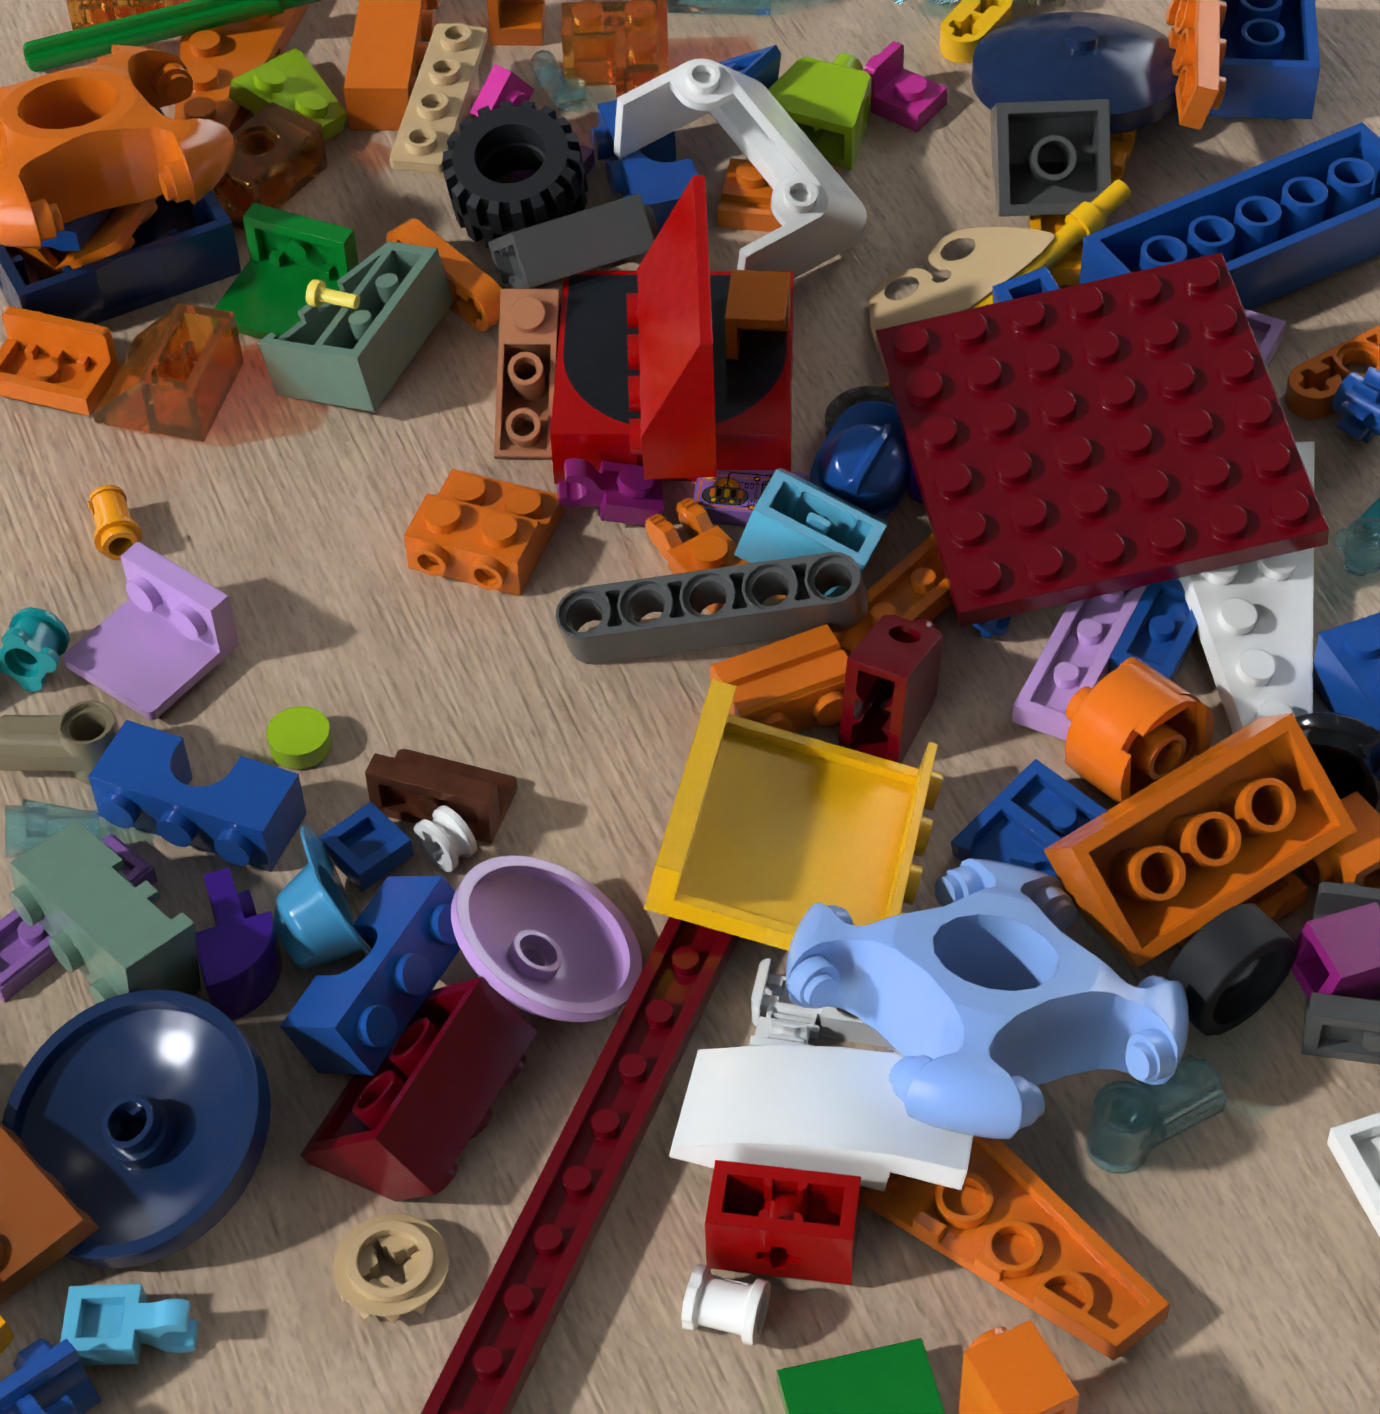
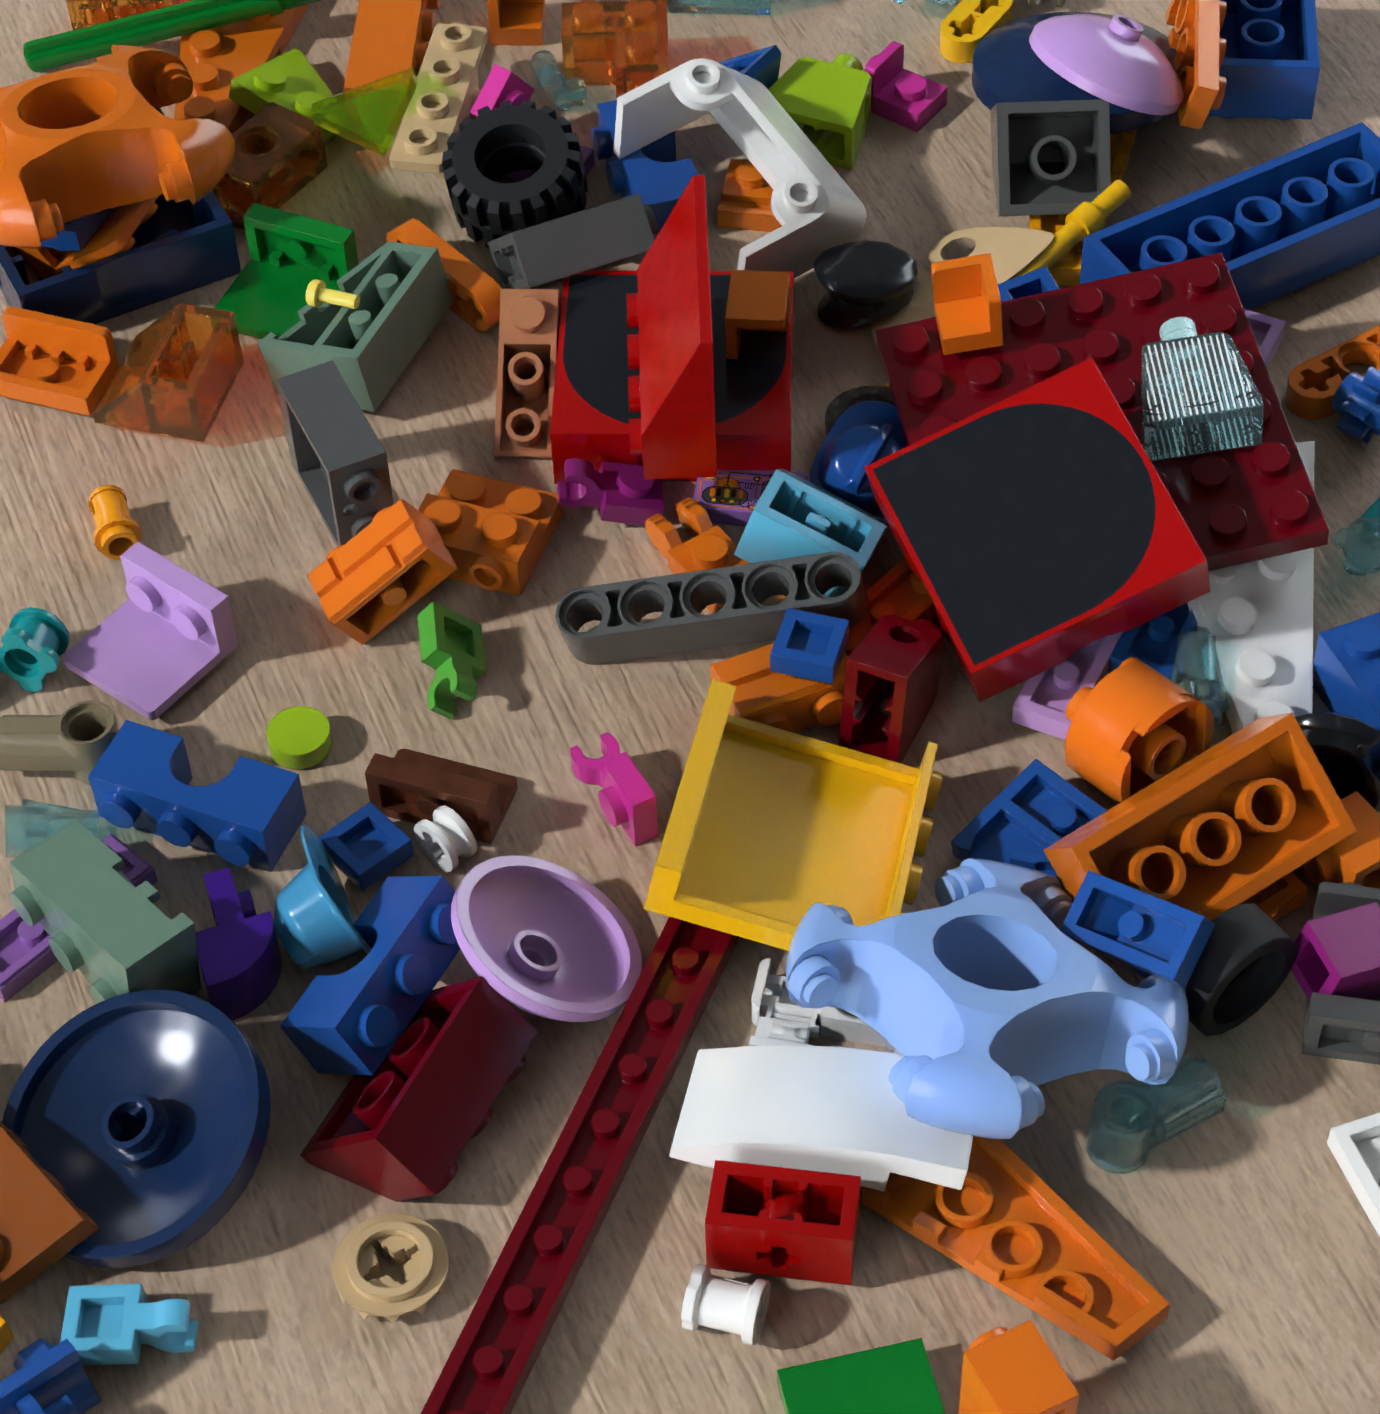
(334, 450): none -> dark grey window
(368, 112): none -> clear neon green slope
(381, 571): none -> orange brick
(455, 651): none -> bright green plate
(626, 794): none -> dark pink plate
(809, 645): none -> blue plate
(863, 282): none -> black piece
(967, 303): none -> orange panel
(1038, 528): none -> black tile
(1109, 61): none -> lavender dish
(1137, 929): none -> blue slope
(1196, 394): none -> clear light blue torso
(1199, 671): none -> clear light blue cone

